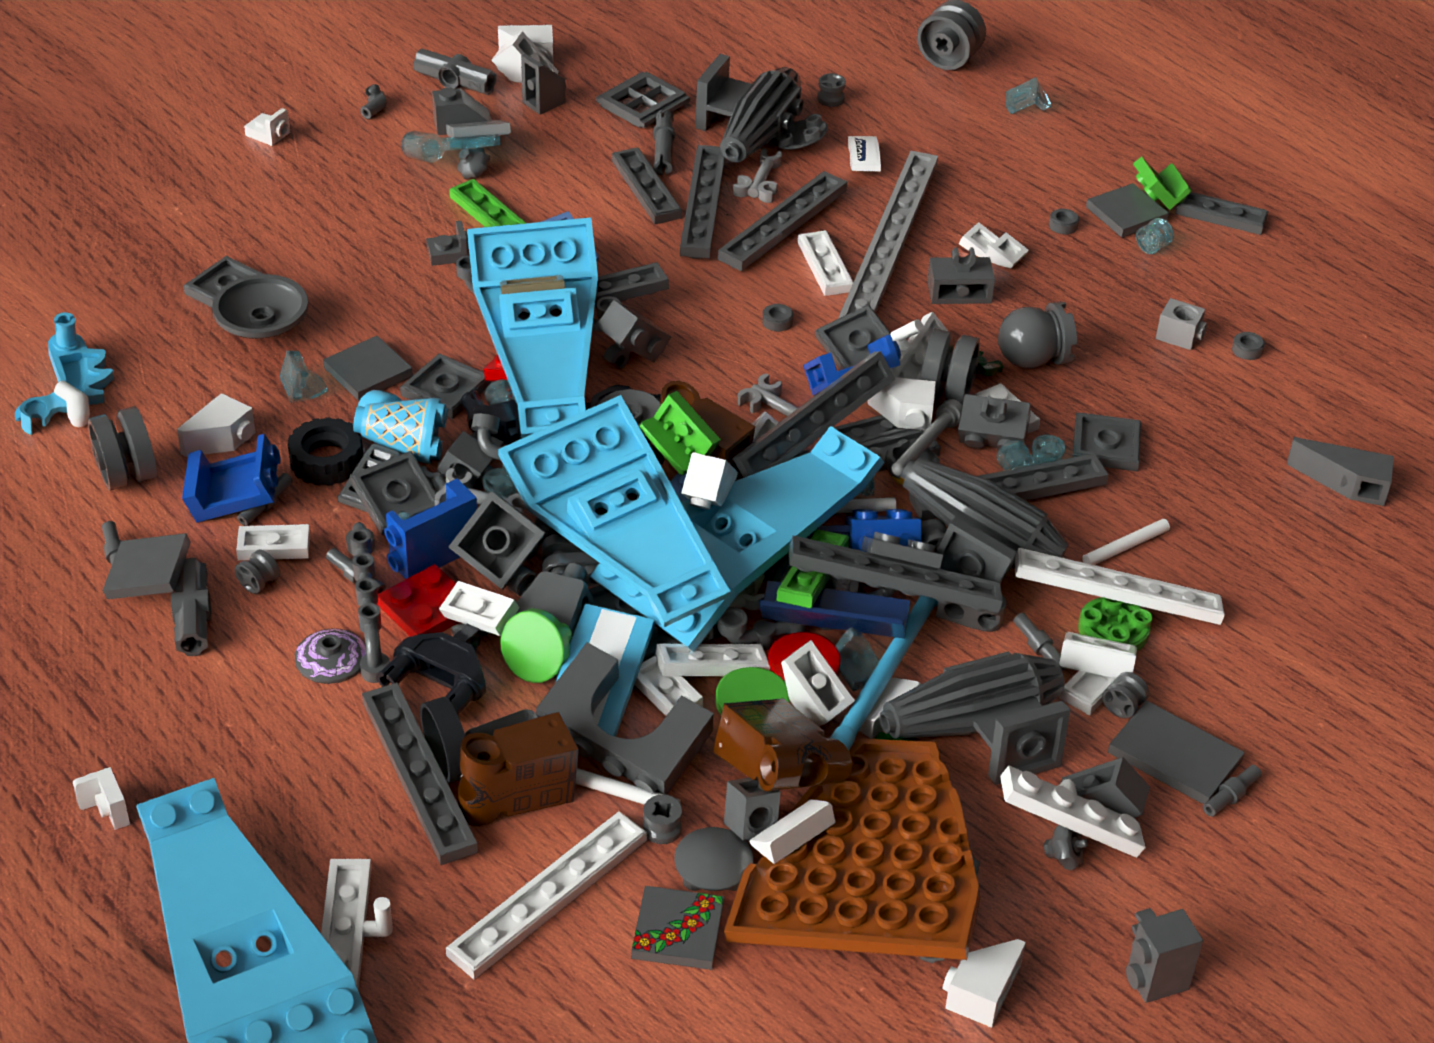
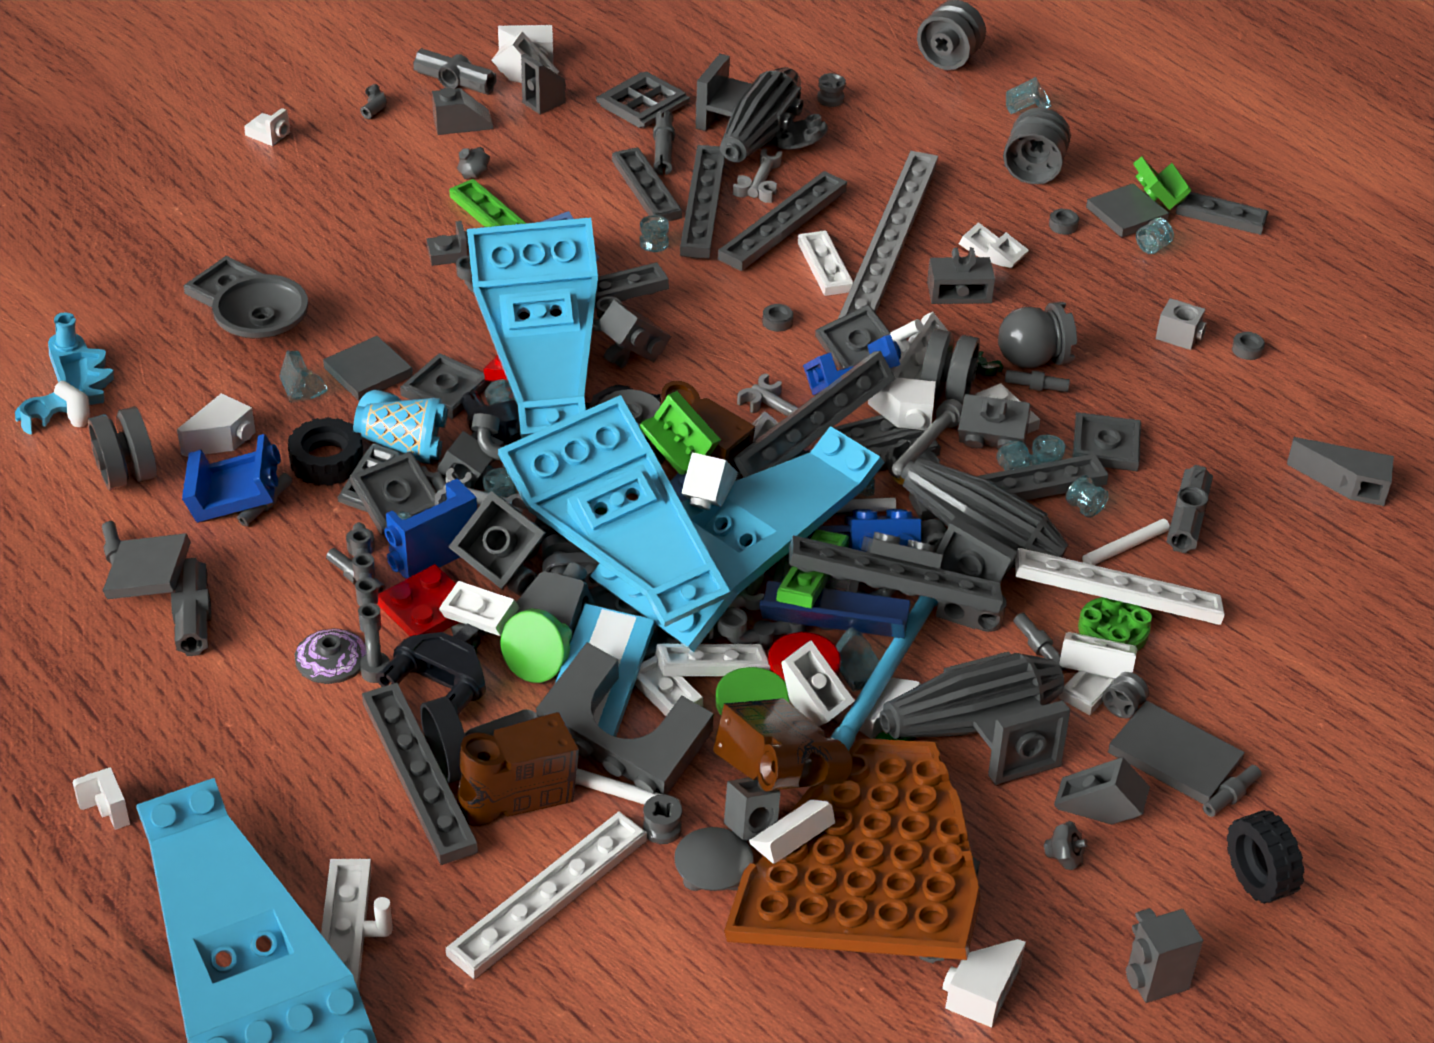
(257, 571): dark grey wheel -> none
(277, 540): white plate -> none
(431, 147): clear light blue piece -> none
(478, 129): light grey tile -> none
(532, 284): dark tan tile -> none
(654, 233): none -> clear light blue wheel
(677, 927): dark grey tile -> none
(864, 153): white slope -> none
(1037, 146): none -> dark grey wheel
(1037, 380): none -> dark grey bar
(1072, 811): white plate -> none
(1087, 496): none -> clear light blue wheel
(1189, 509): none -> dark grey piece
(1265, 856): none -> black tyre

